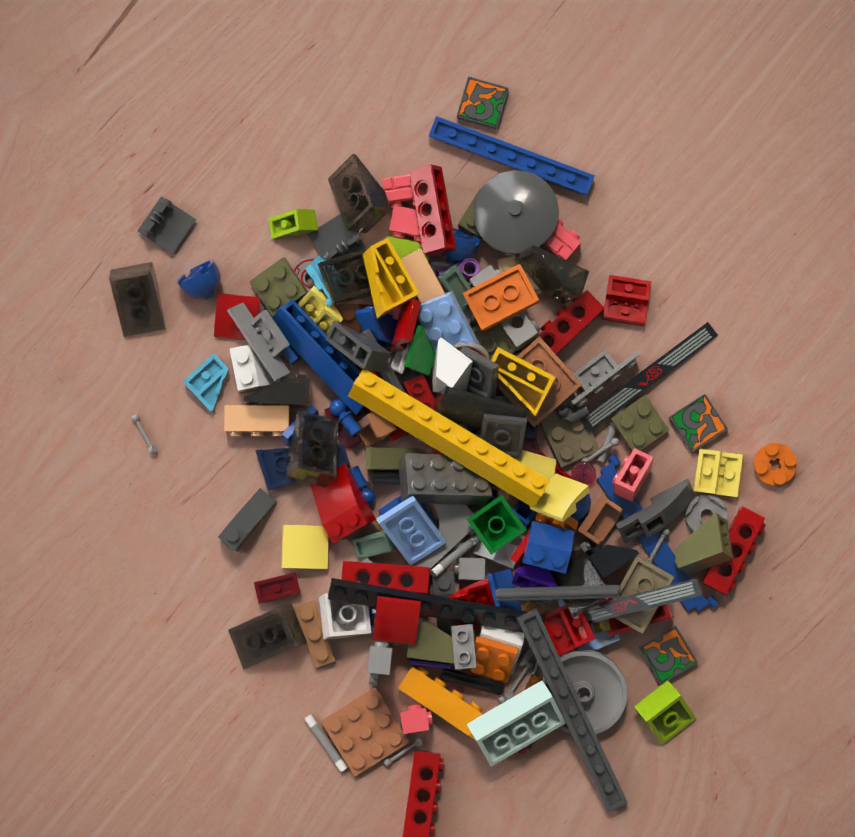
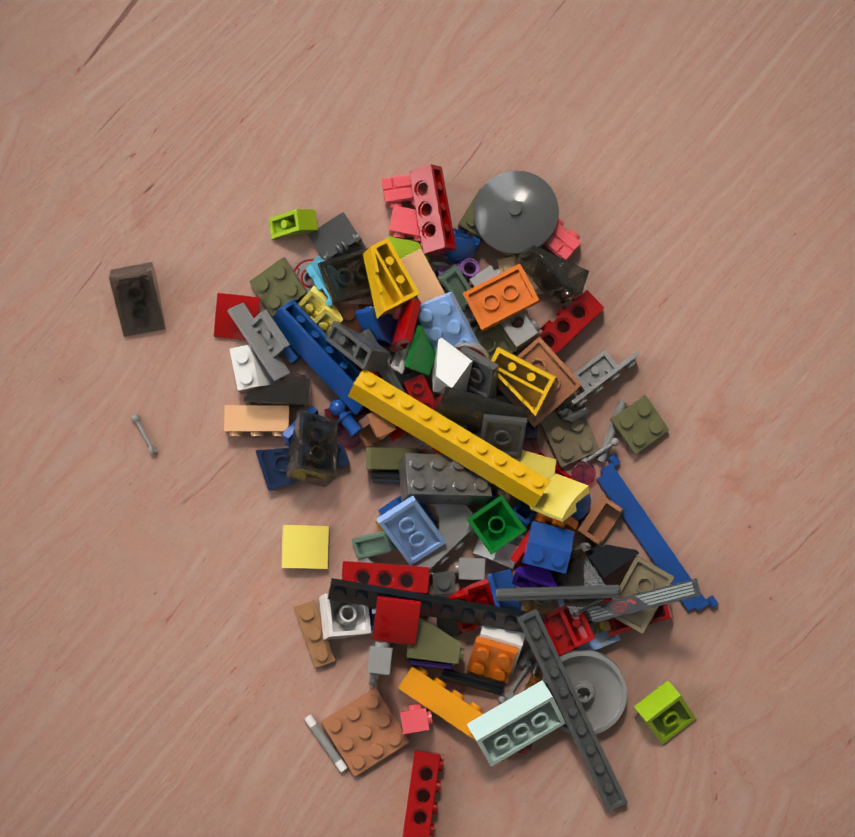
(166, 225): dark grey hinge -> none
(201, 280): blue cylinder -> none
(207, 380): medium azure wing -> none
(247, 519): dark grey slope -> none
(267, 636): clear smoke slope -> none
(277, 587): dark red plate -> none
(342, 506): red slope -> none
(358, 195): clear smoke slope -> none
(368, 494): blue pin -> none
(418, 742): light grey hinge -> none
(455, 555): light grey bar -> none
(464, 646): light grey hinge -> none
(482, 102): tile -> none
(511, 155): blue plate -> none
(626, 300): red slope -> none
(632, 476): coral brick -> none
(649, 376): black sticker -> none
(662, 512): dark grey slope -> none
(665, 532): light grey hinge -> none
(668, 654): tile -> none
(698, 423): tile -> none
(701, 503): light grey tile -> none
(705, 546): olive slope -> none
(719, 473): light yellow slope -> none
(755, 524): red brick -> none
(763, 467): orange plate -> none

